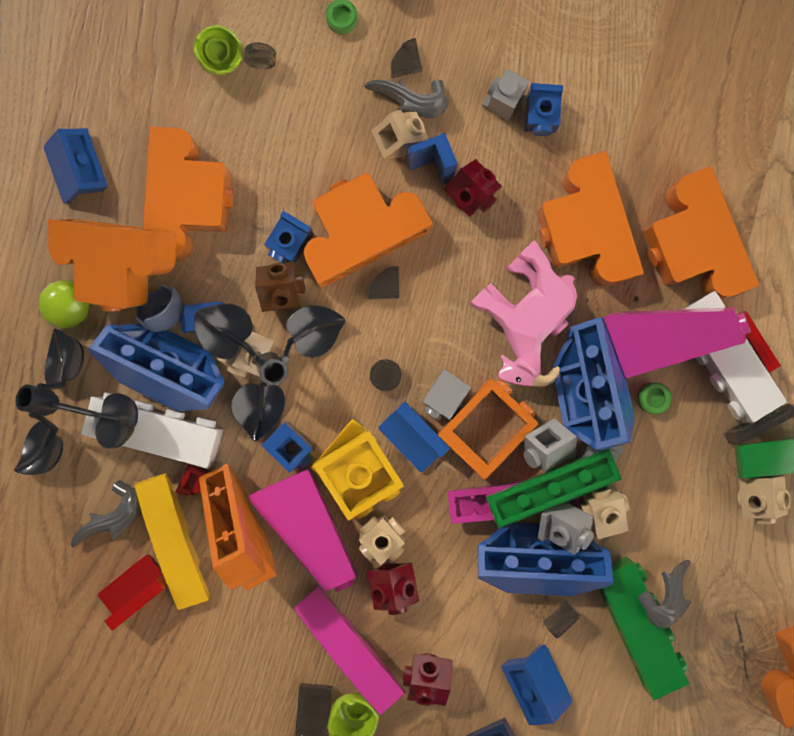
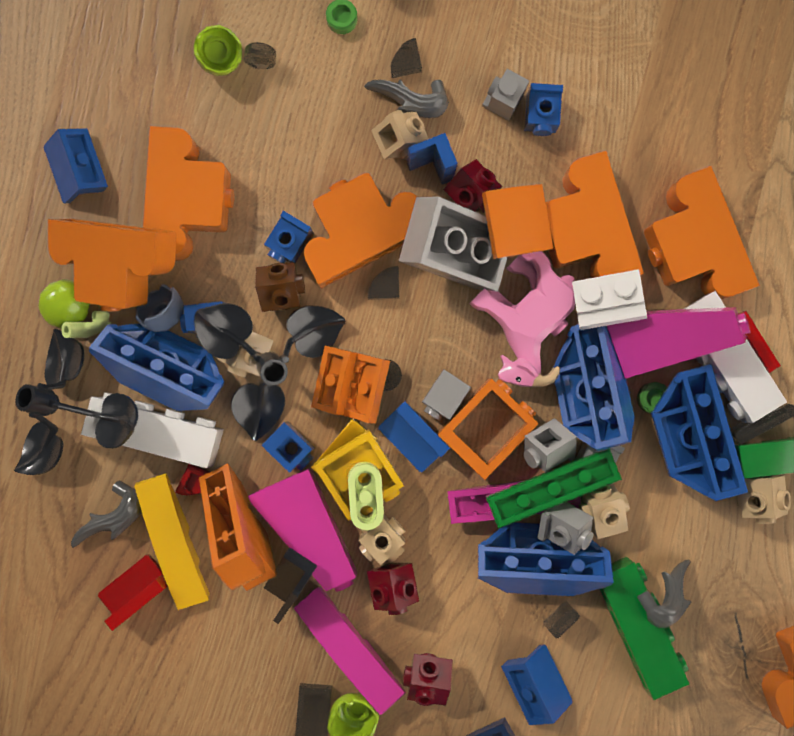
(86, 329): none -> yellowish green arm
(291, 578): none -> black panel
(350, 384): none -> orange slope
(365, 495): none -> yellowish green plate
(451, 244): none -> light grey brick
(517, 220): none -> orange slope
(609, 300): none -> white plate
(698, 435): none -> blue wedge

